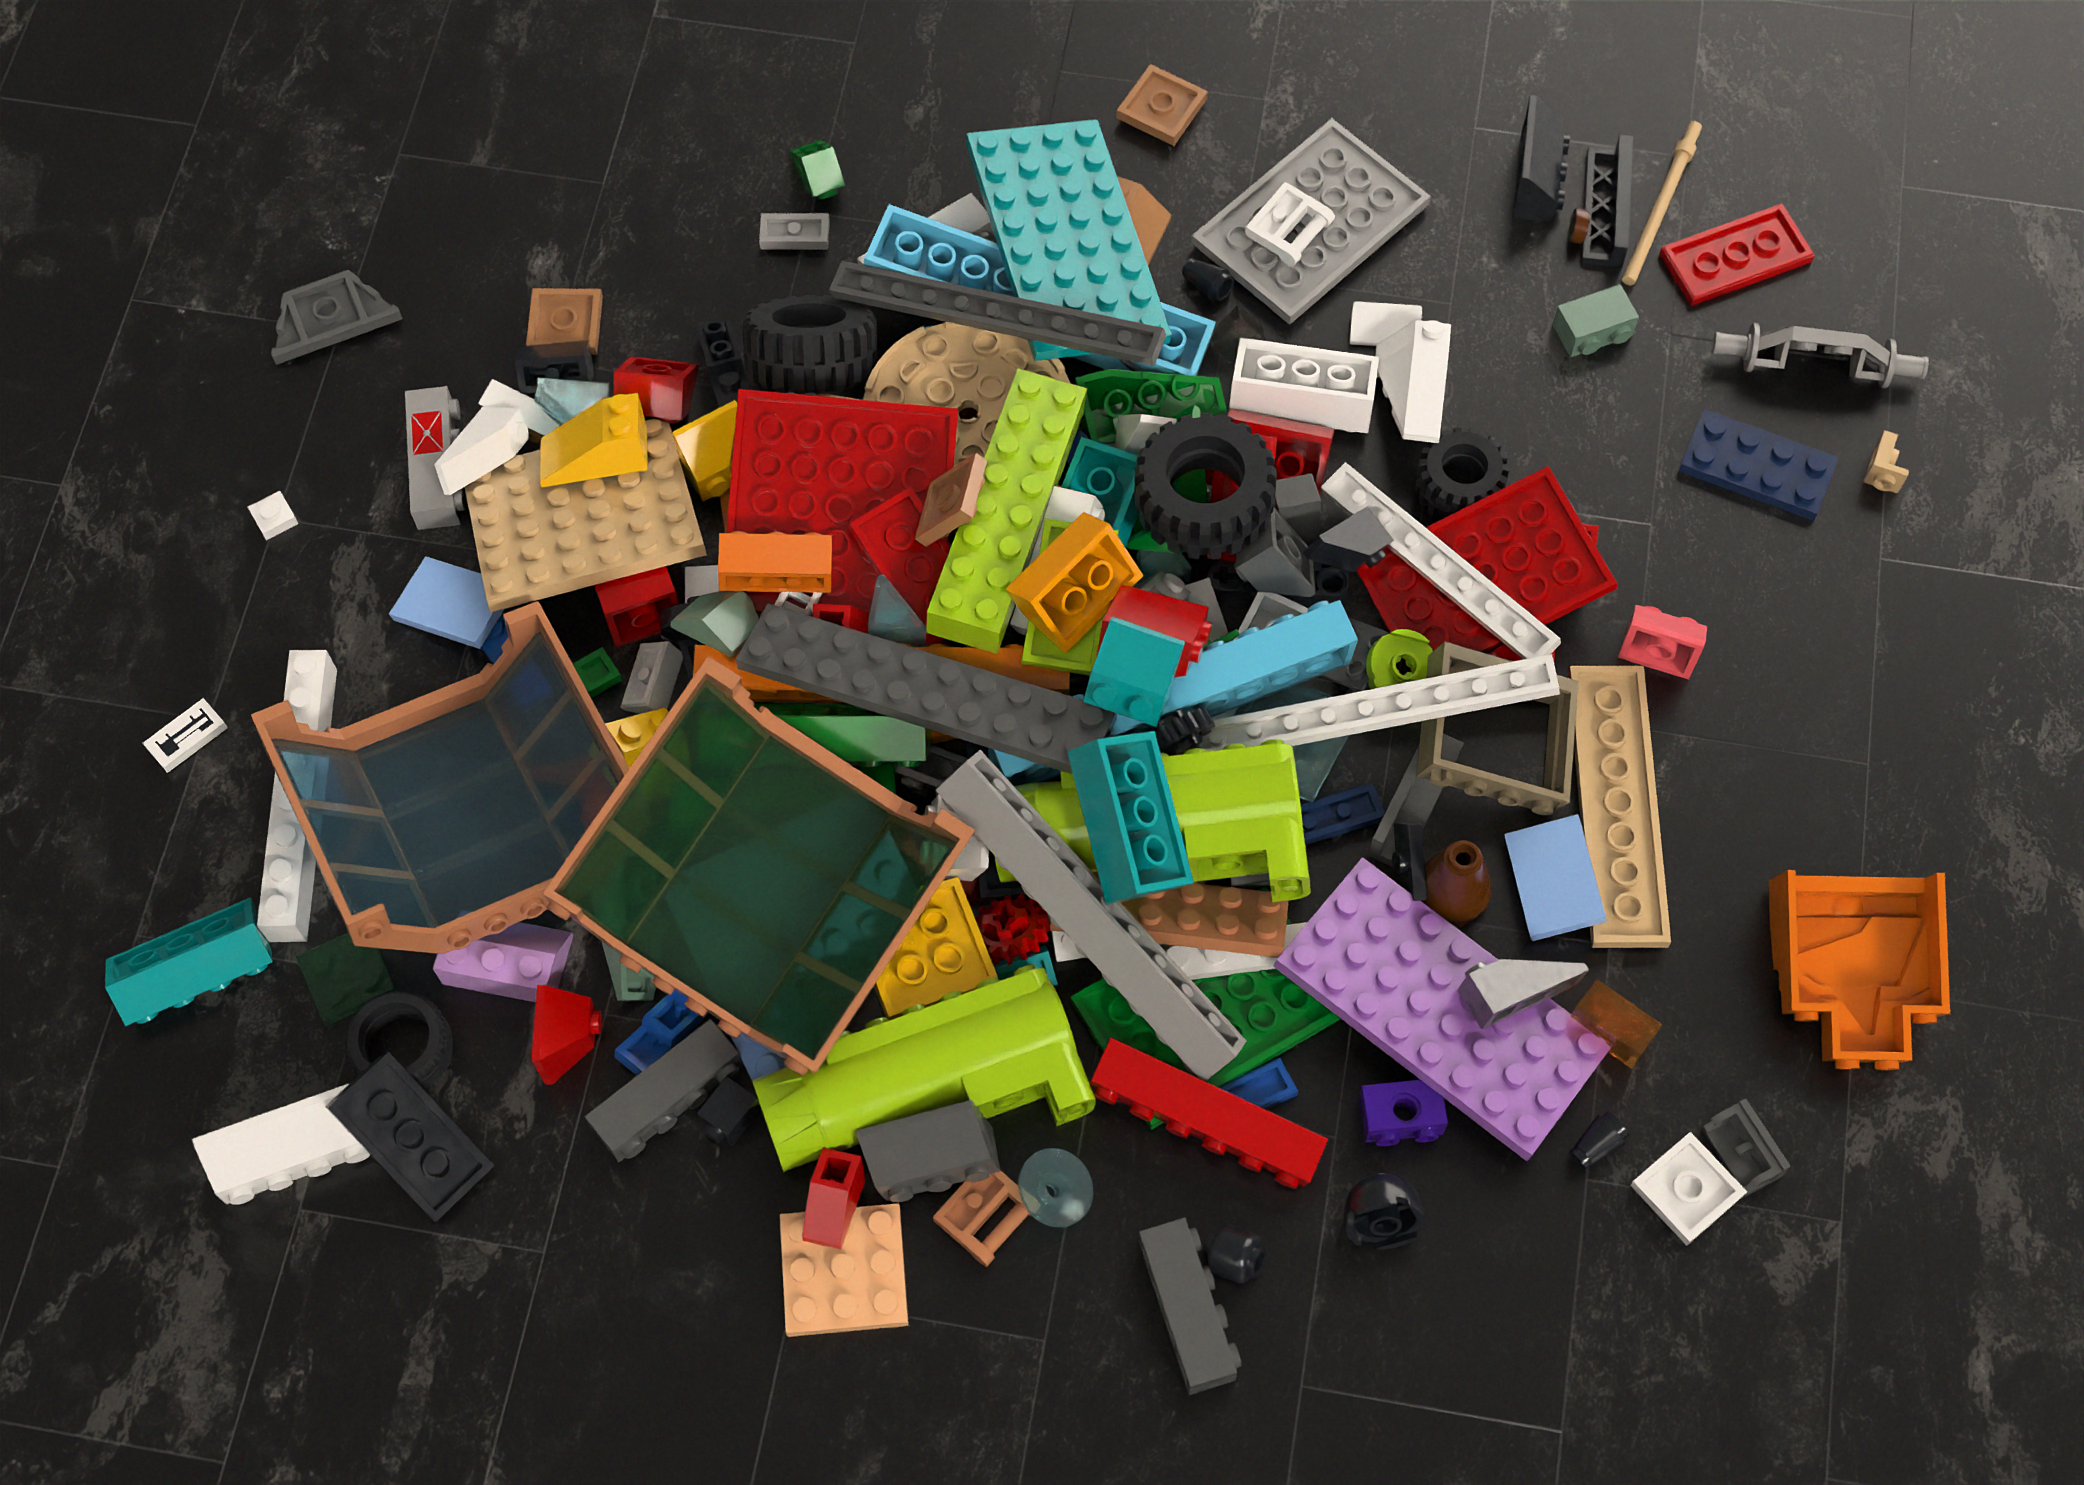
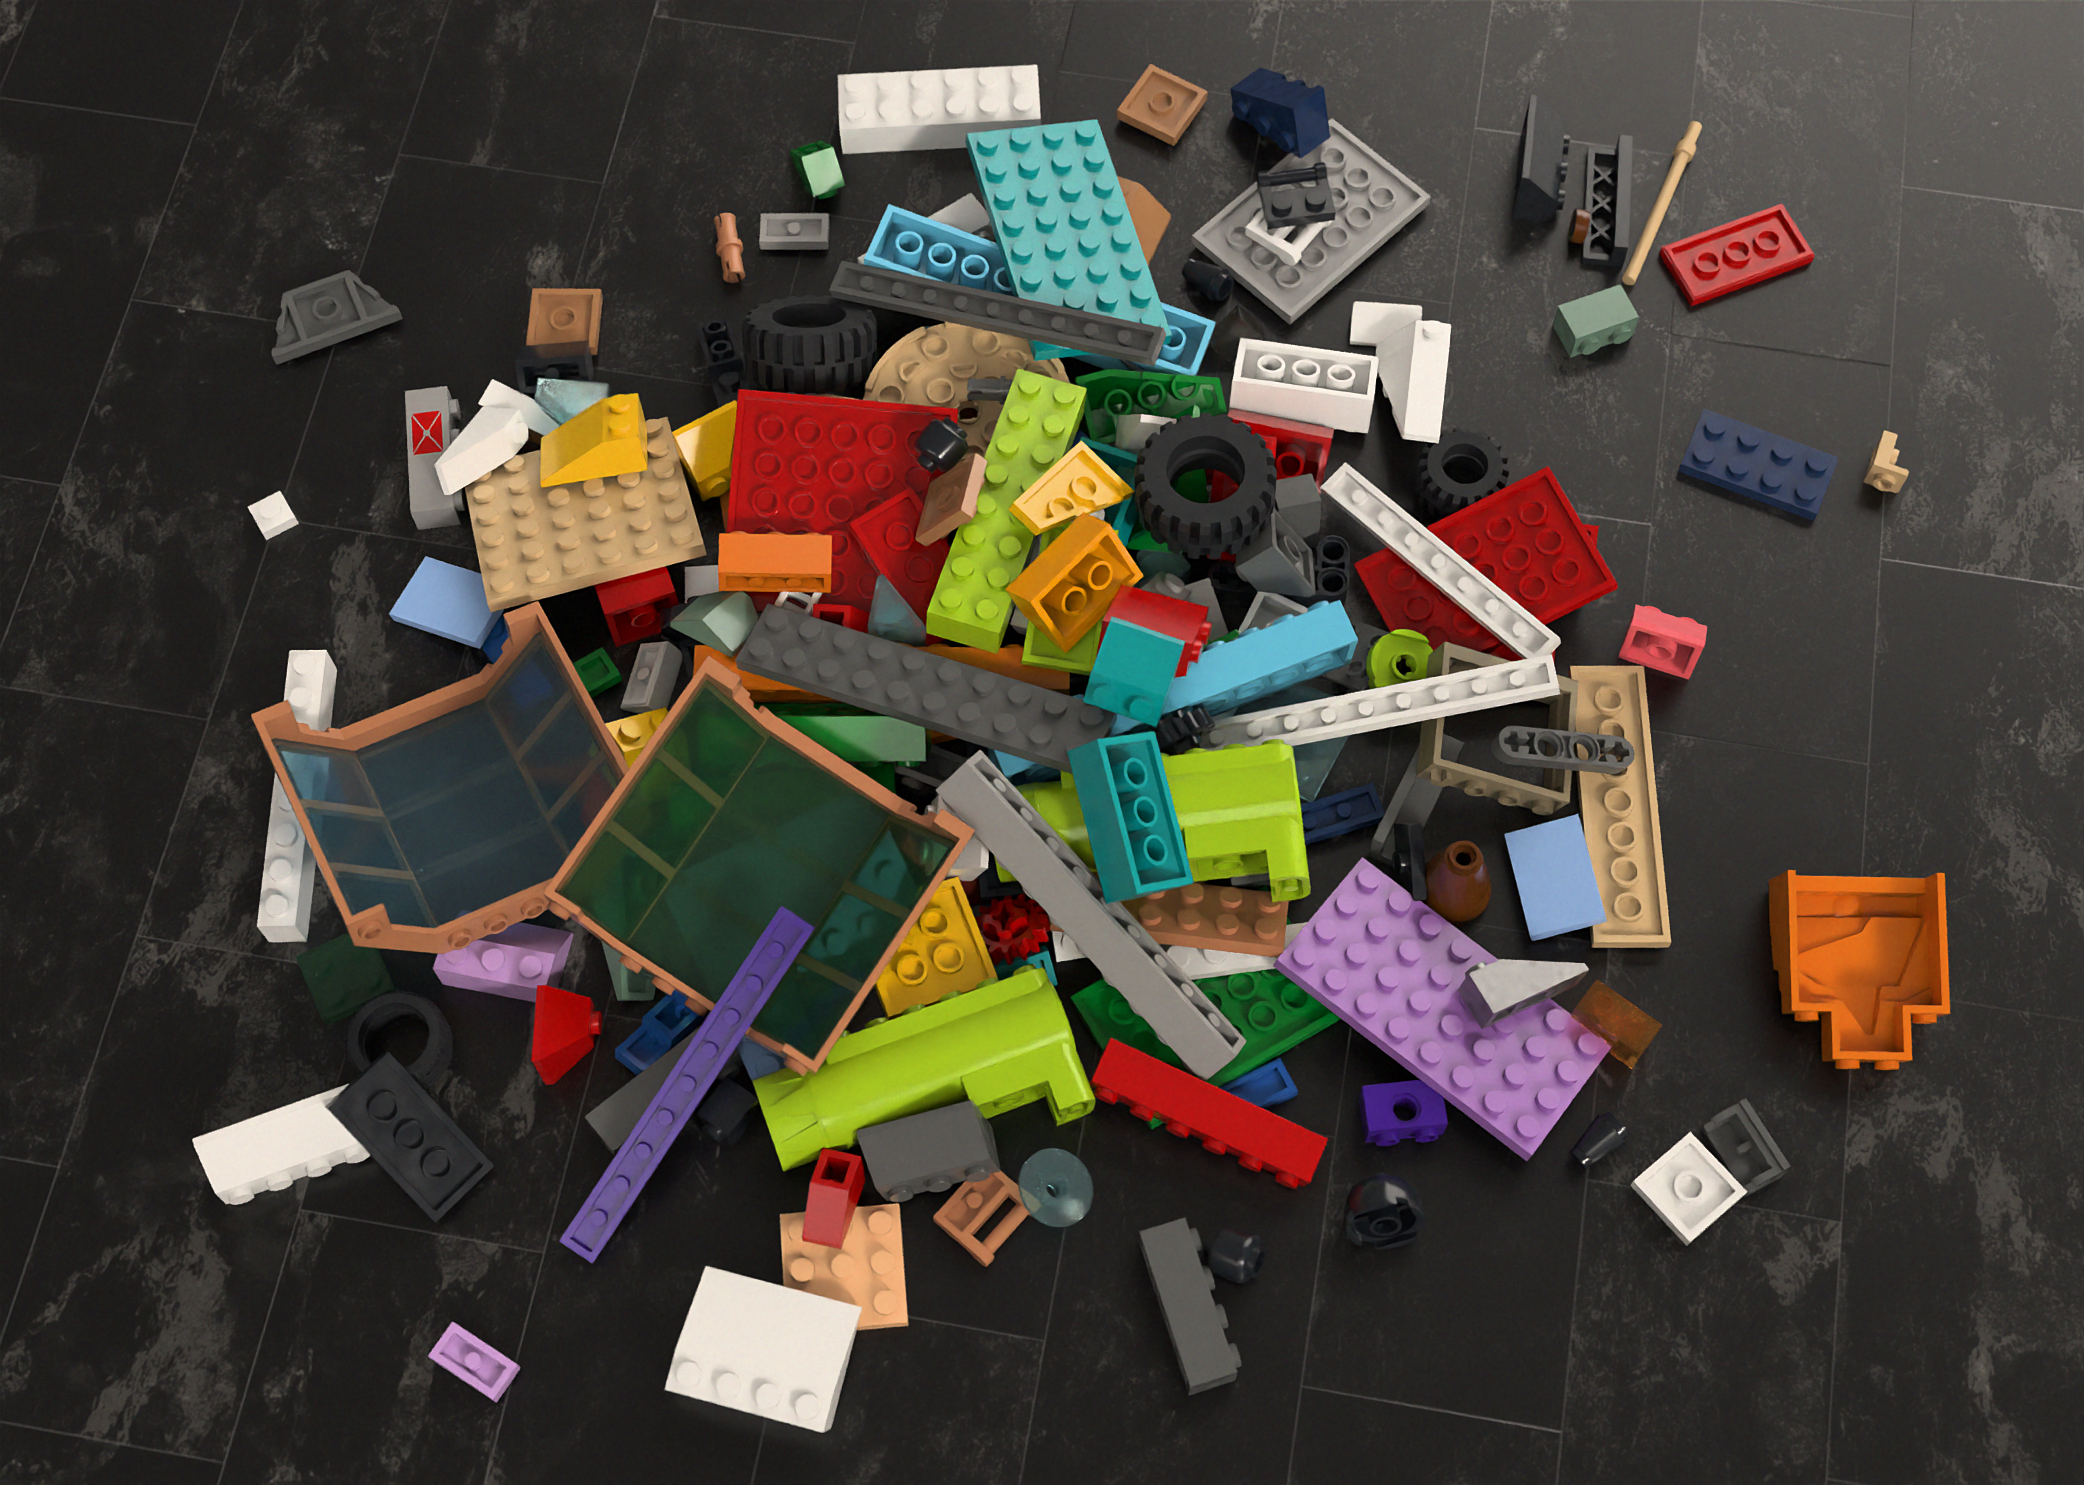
(185, 735): white tile -> none
(187, 963): teal slope -> none
(474, 1362): none -> lavender plate
(662, 386): red slope -> none
(687, 1084): none -> dark purple plate
(729, 247): none -> nougat pin
(764, 1349): none -> white slope
(933, 107): none -> white brick
(940, 445): none -> black head
(989, 389): none -> dark grey pin
(1072, 486): none -> yellow wing
(1282, 110): none -> dark blue wedge
(1296, 205): none -> black plate
(1352, 543): slope -> none
(1562, 746): none -> dark grey beam
(1835, 342): light grey plate -> none

